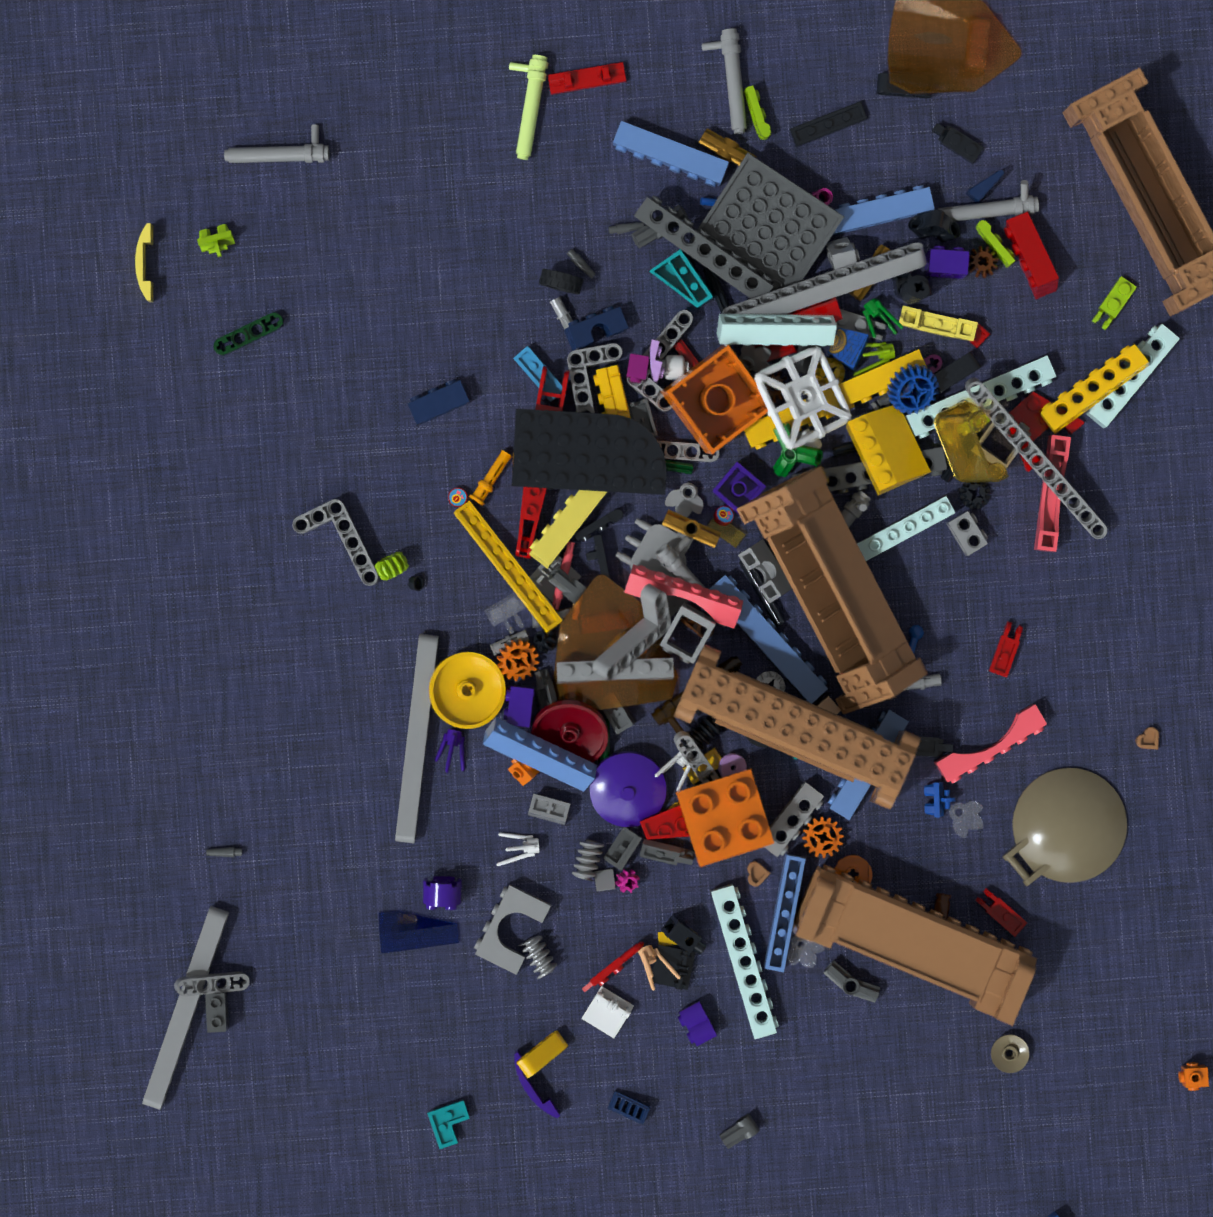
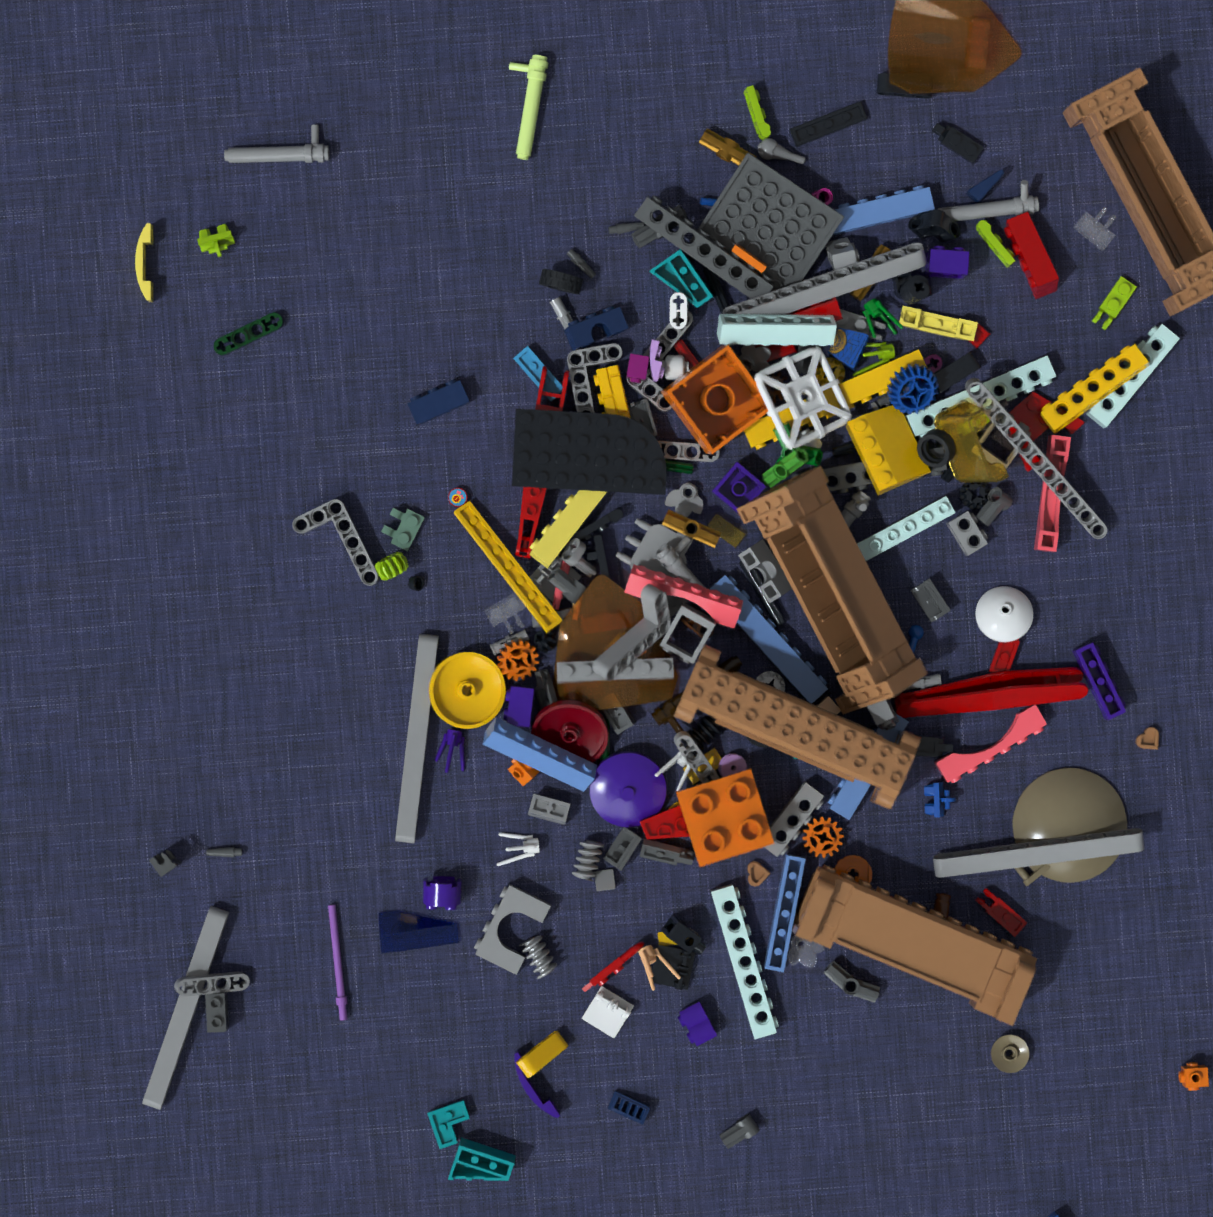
(164, 864): none -> dark grey hinge
(341, 999): none -> medium lavender bar
(407, 529): none -> sand green plate
(481, 1162): none -> teal wedge
(485, 486): light orange pin -> none
(573, 556): none -> light grey piece
(586, 78): red hinge -> none
(627, 880): dark pink gear -> none
(670, 153): medium blue brick -> none
(674, 310): none -> white beam
(723, 515): tile -> none
(731, 52): light grey cylinder -> none
(749, 258): none -> orange tile
(770, 149): none -> light grey piece
(784, 467): none -> bright green piece
(883, 714): none -> light grey brick
(927, 456): none -> black tyre
(930, 600): none -> dark grey hinge
(968, 819): clear plate -> none
(982, 255): reddish brown gear -> none
(995, 692): none -> red piece
(997, 501): none -> dark grey piece
(1001, 625): none -> white dish
(1039, 852): none -> light grey beam
(1094, 230): none -> clear hinge
(1099, 681): none -> dark purple brick

